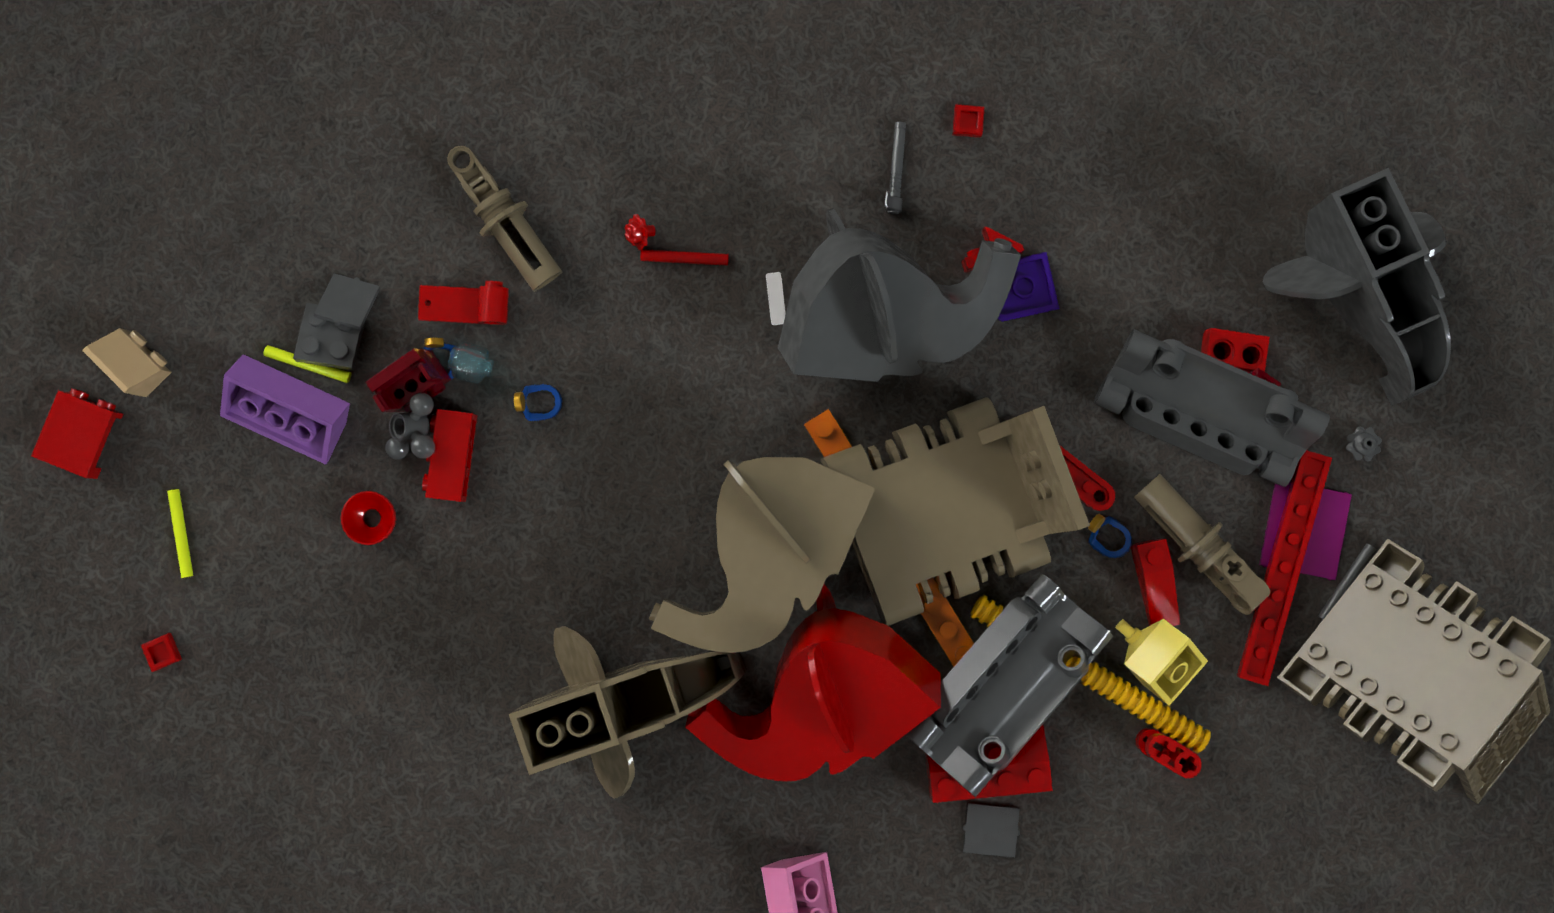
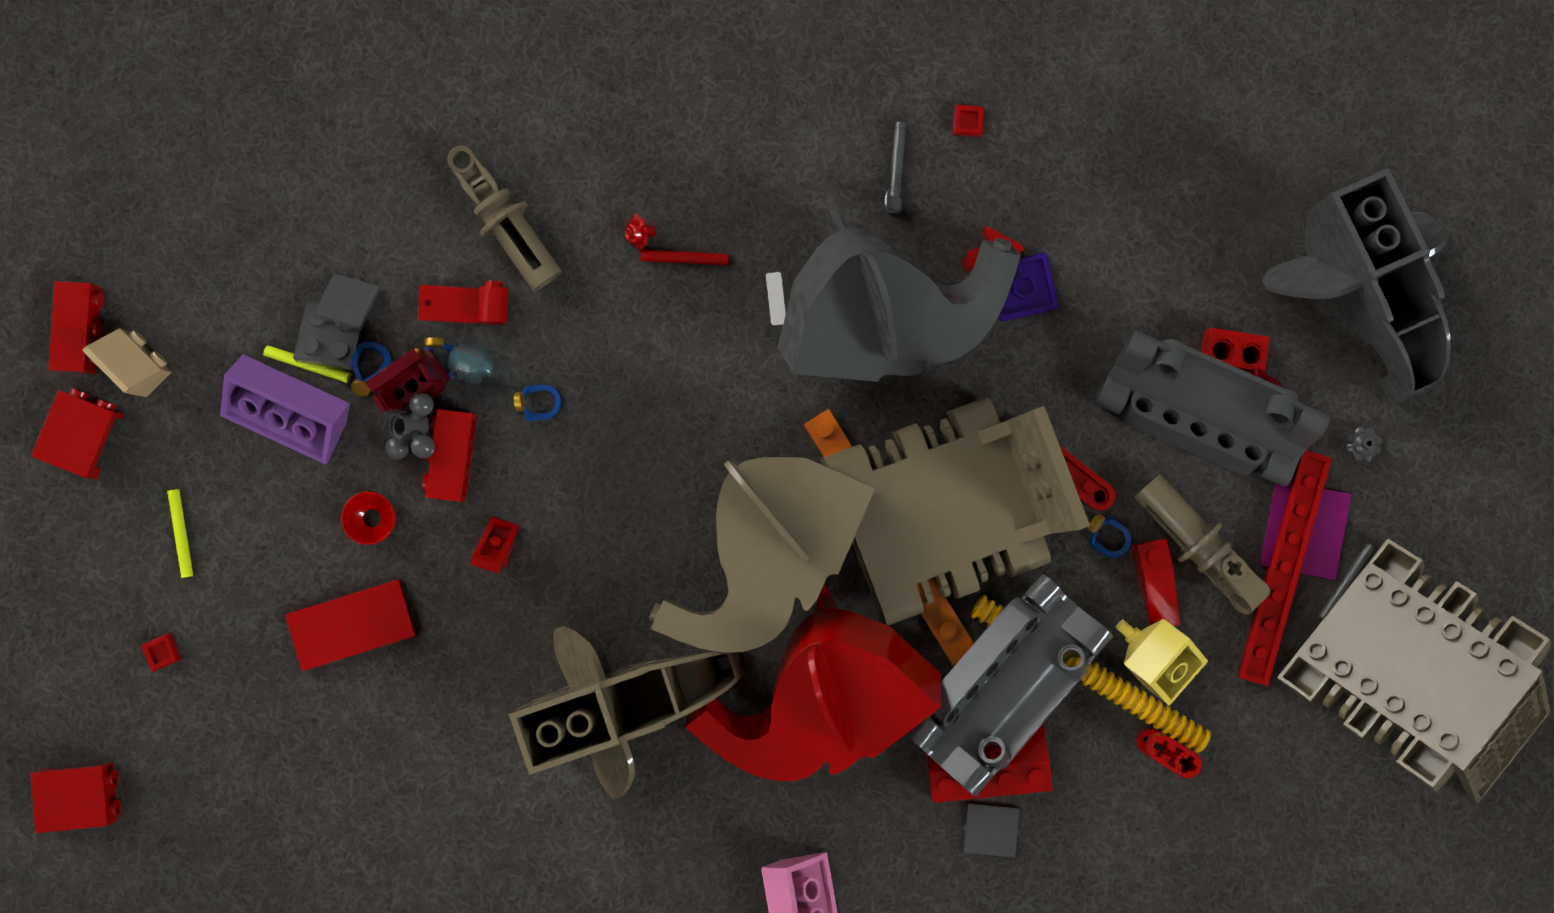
(74, 326): none -> red brick
(75, 798): none -> red panel
(351, 625): none -> red tile
(359, 386): none -> blue piece
(495, 545): none -> red slope

